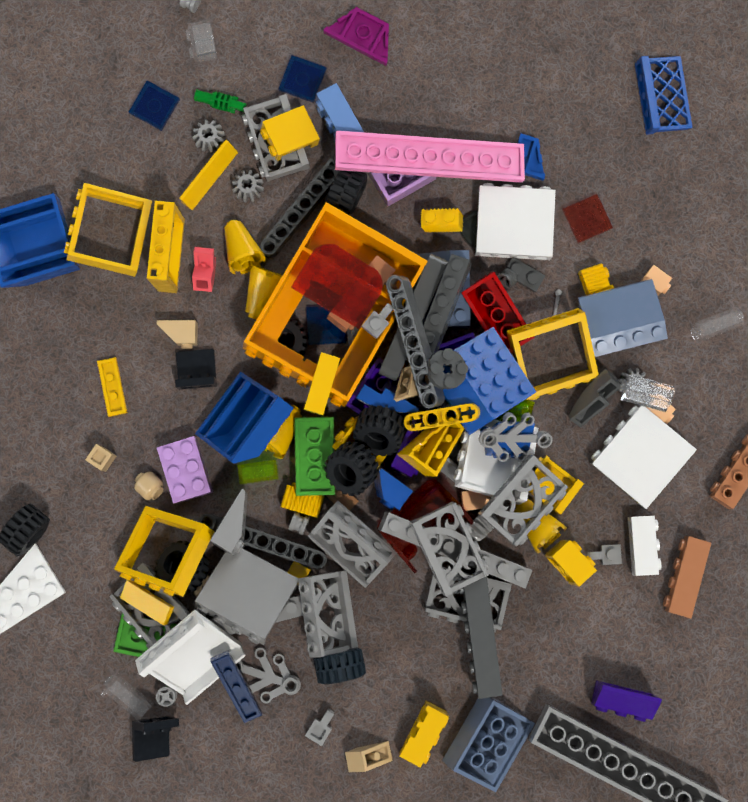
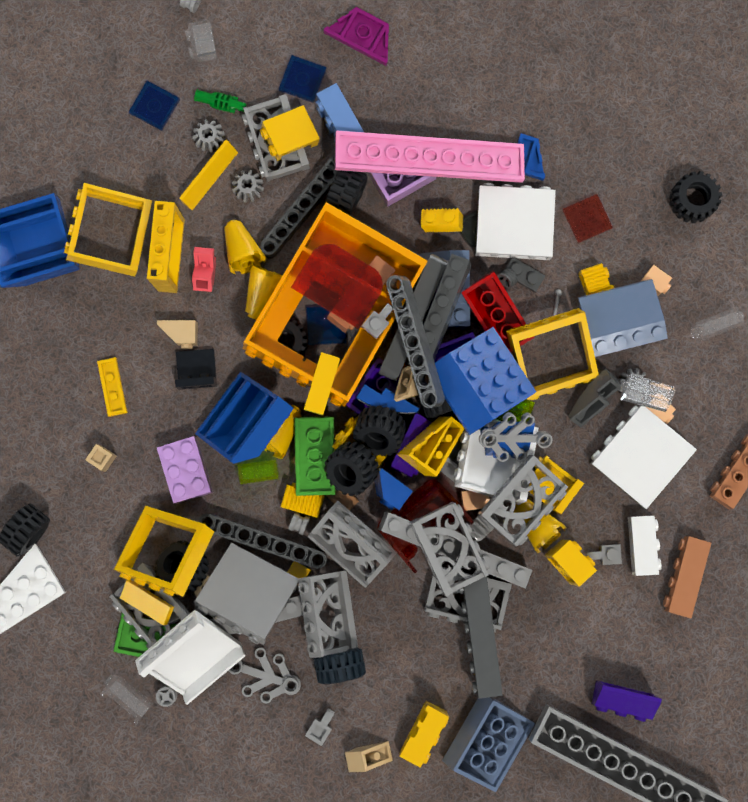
(148, 485): tan head -> none
(151, 737): black bracket -> none
(232, 528): light grey slope -> none
(236, 686): dark blue tile -> none
(441, 417): yellow beam -> none
(457, 367): dark grey plate -> none
(649, 98): blue fence -> none
(705, 186): none -> black tyre

